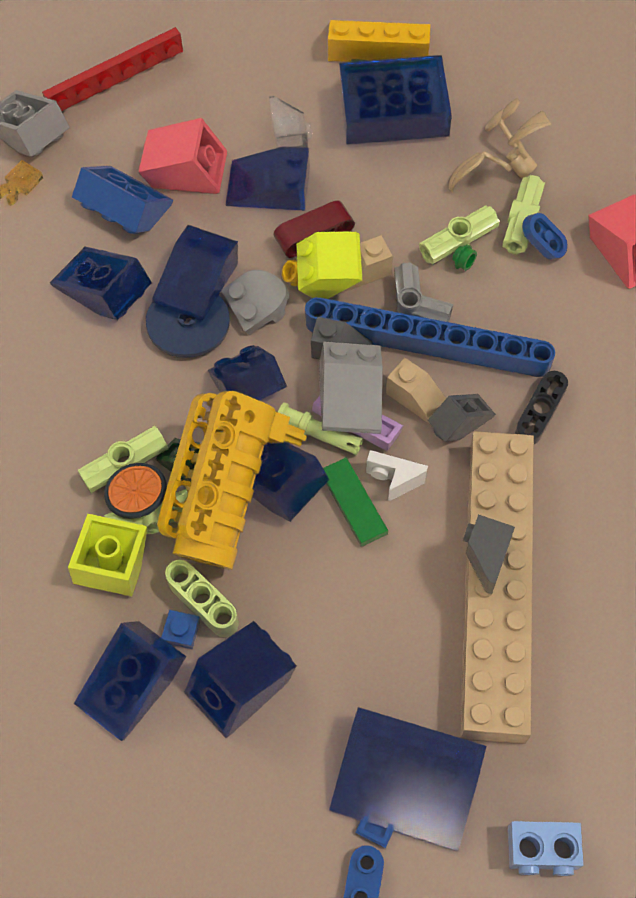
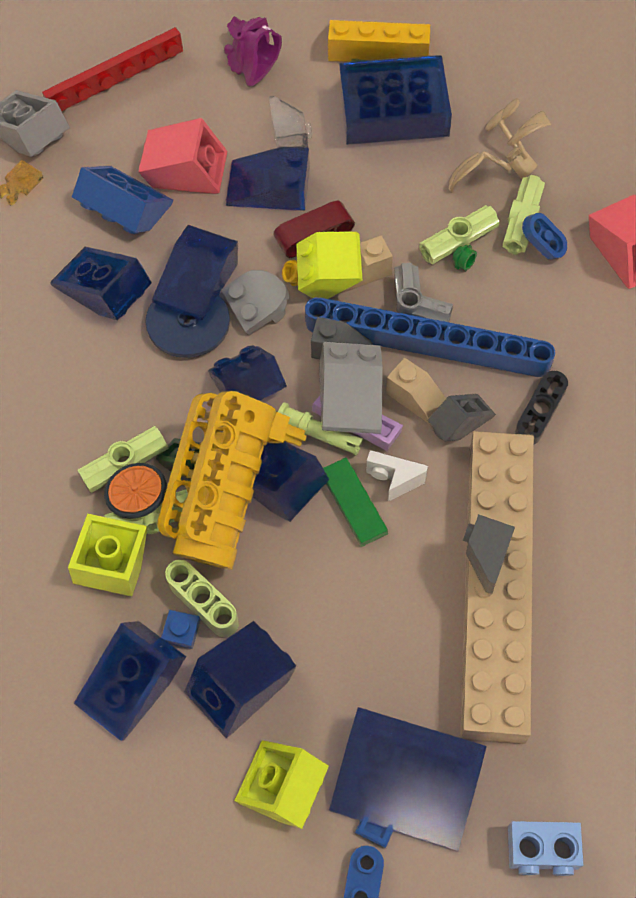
(251, 48): none -> magenta helmet
(282, 783): none -> neon yellow slope

